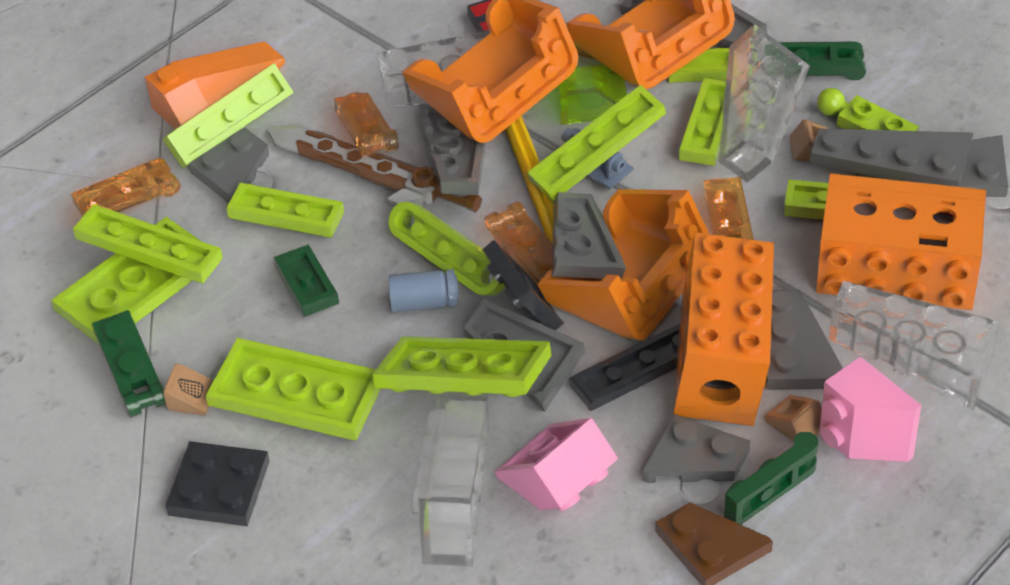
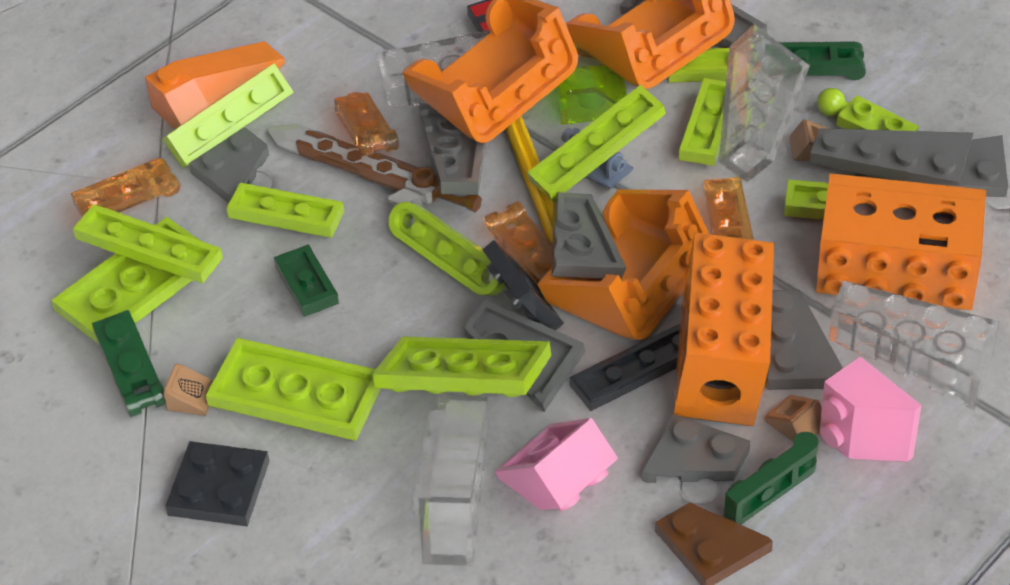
(423, 290): sand blue piece -> none

